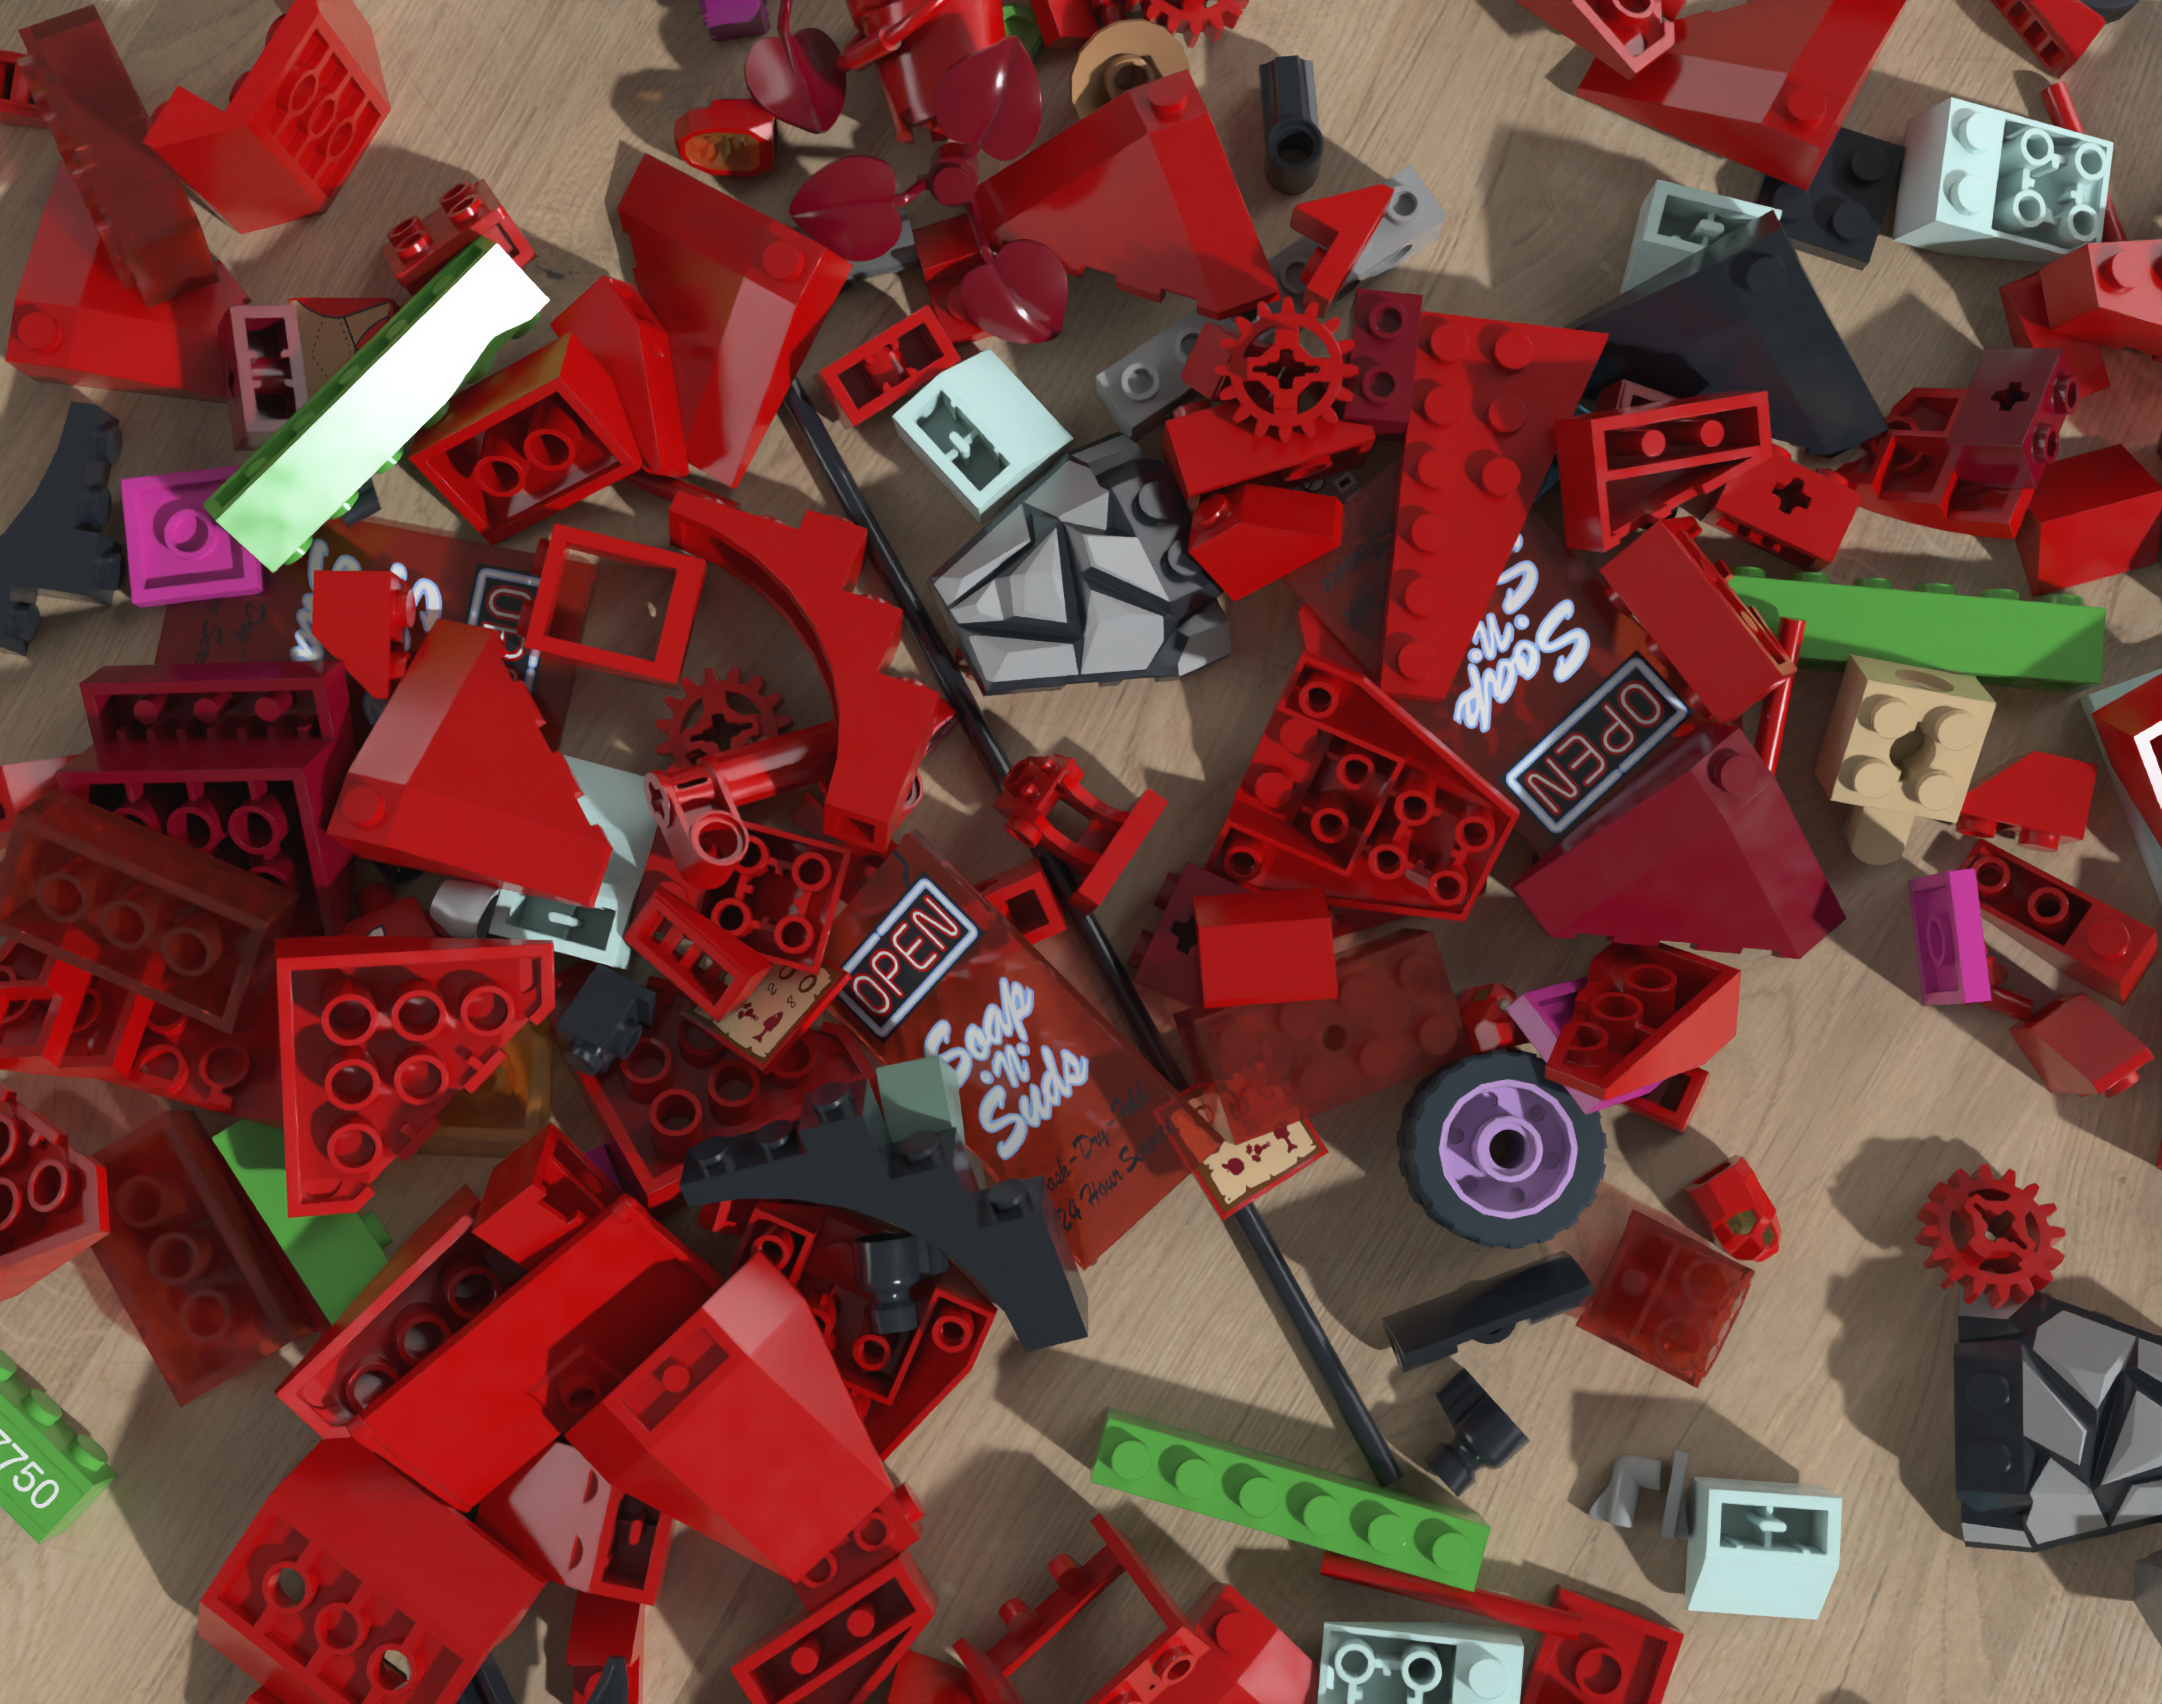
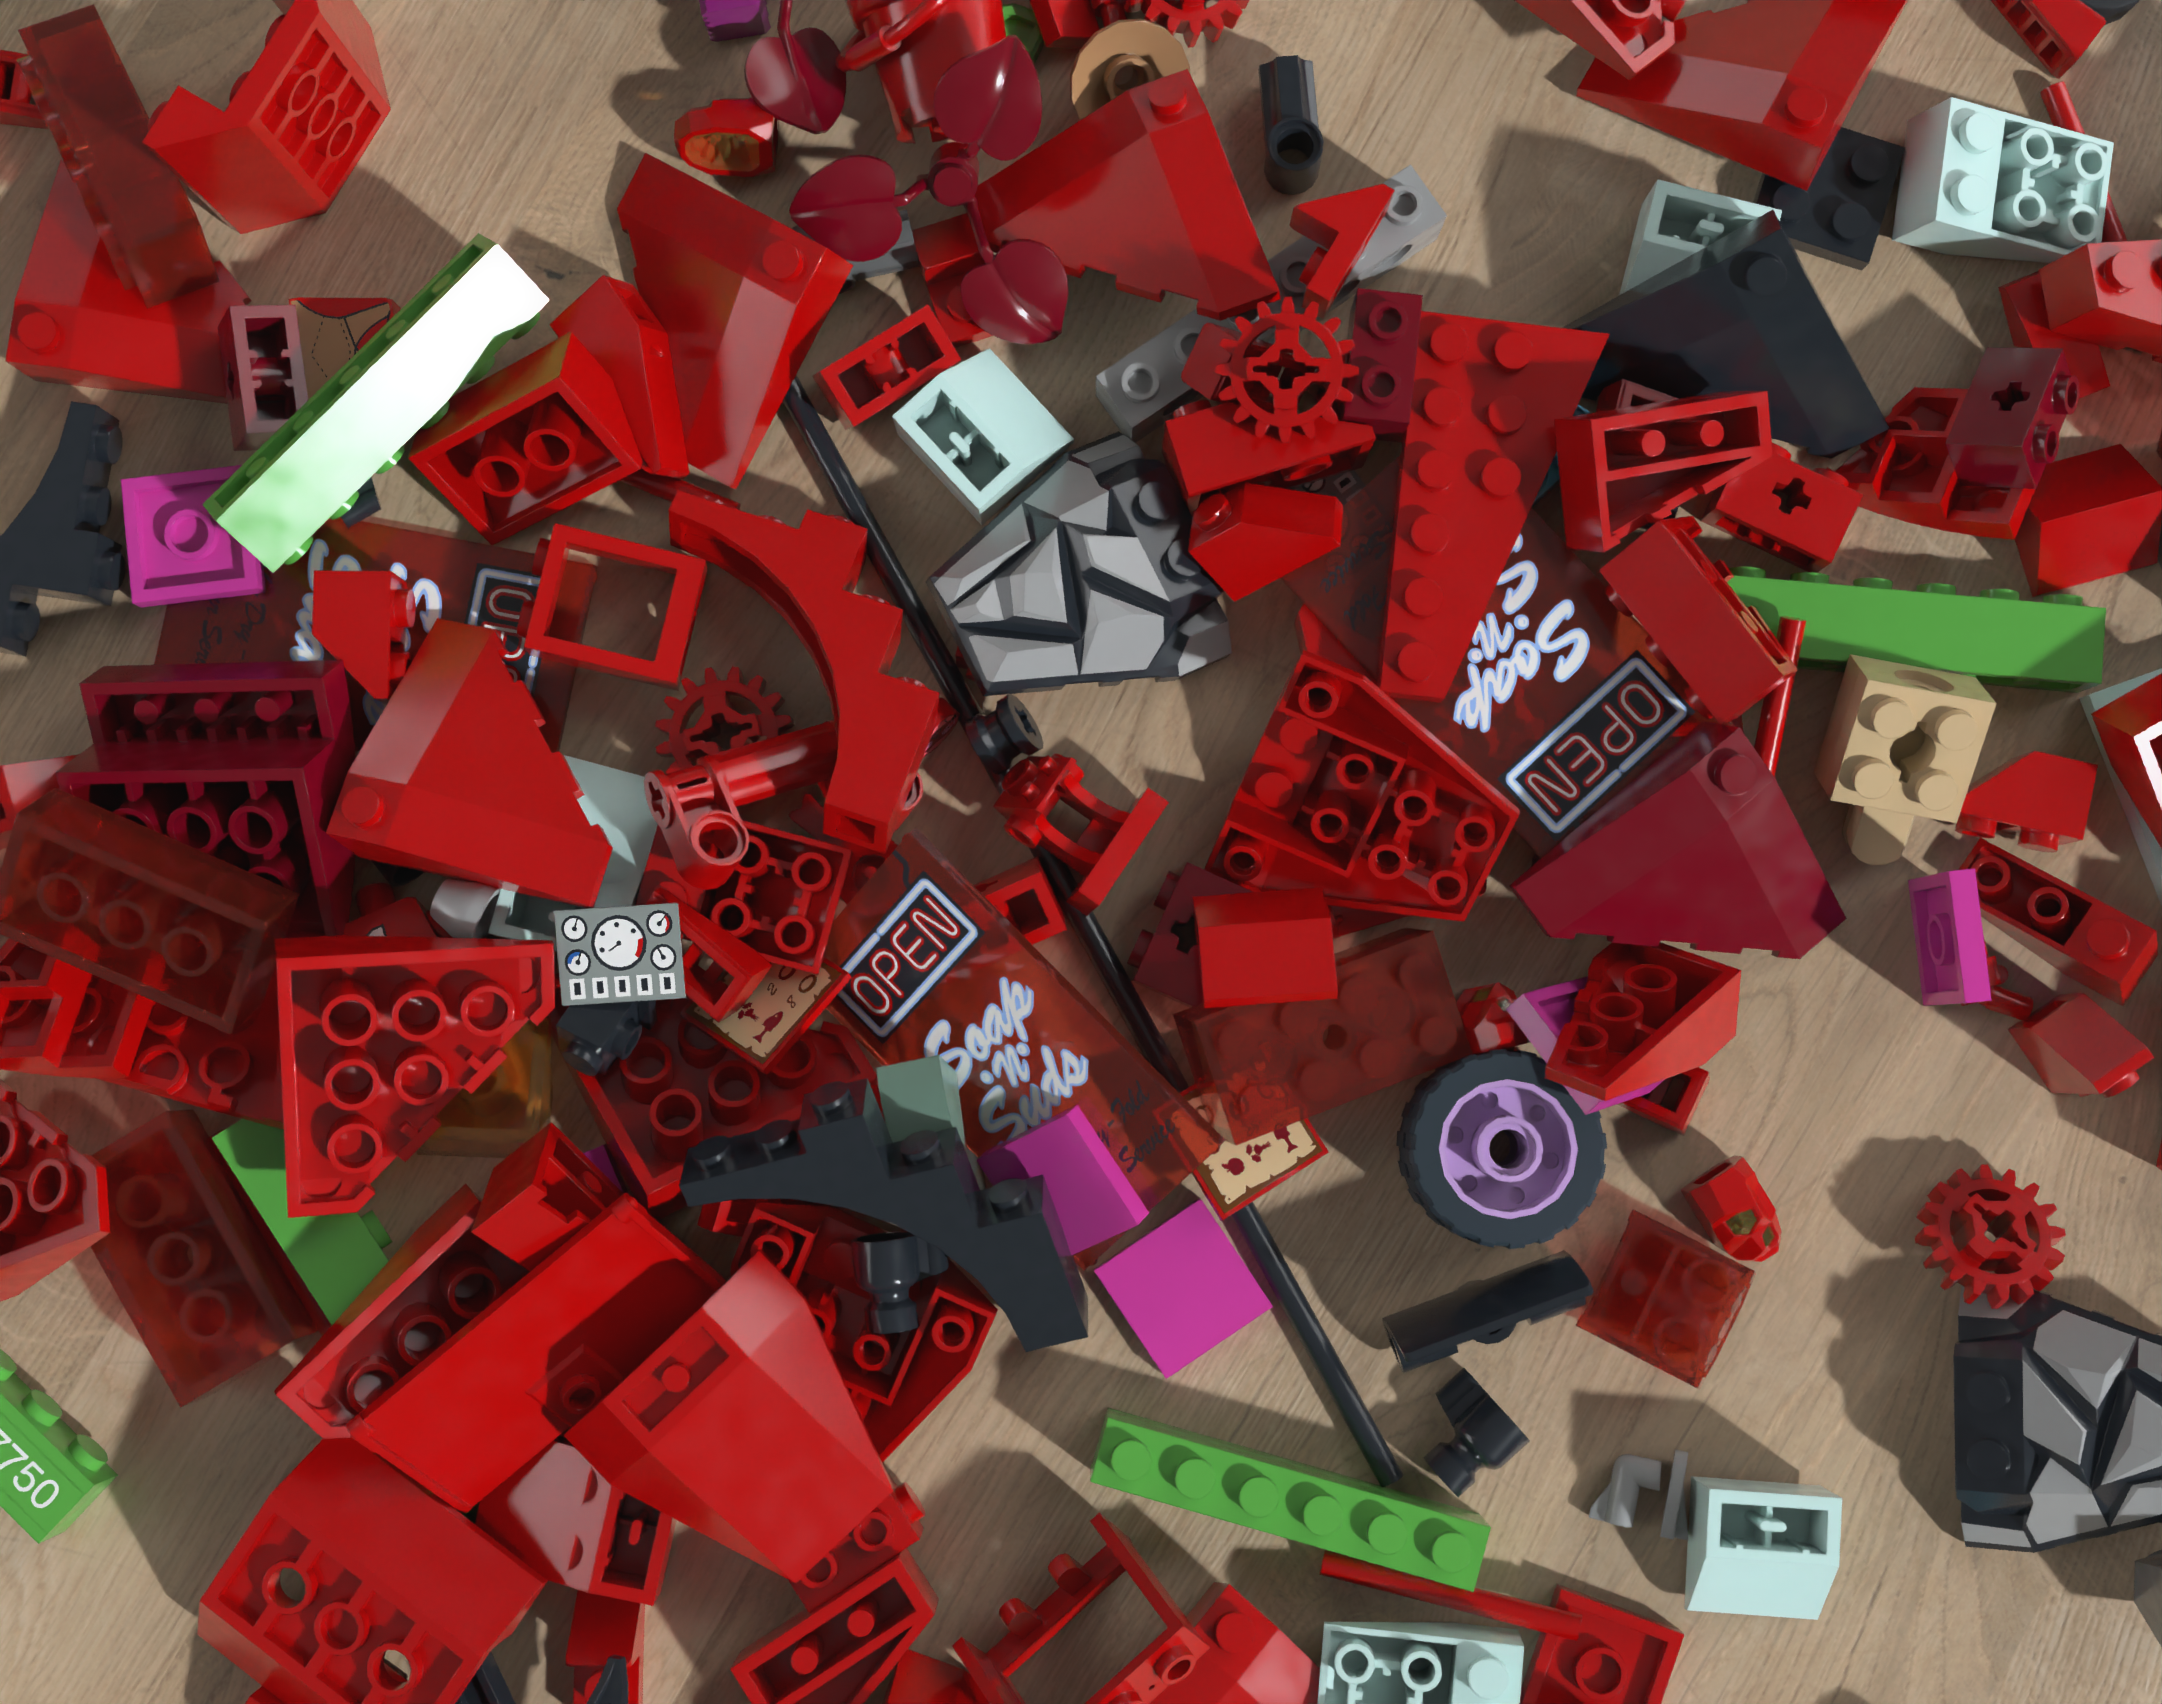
(424, 246): red bracket -> none
(619, 954): none -> sticker
(1004, 734): none -> black wheel
(1079, 1172): none -> dark pink tile
(1183, 1288): none -> dark pink tile

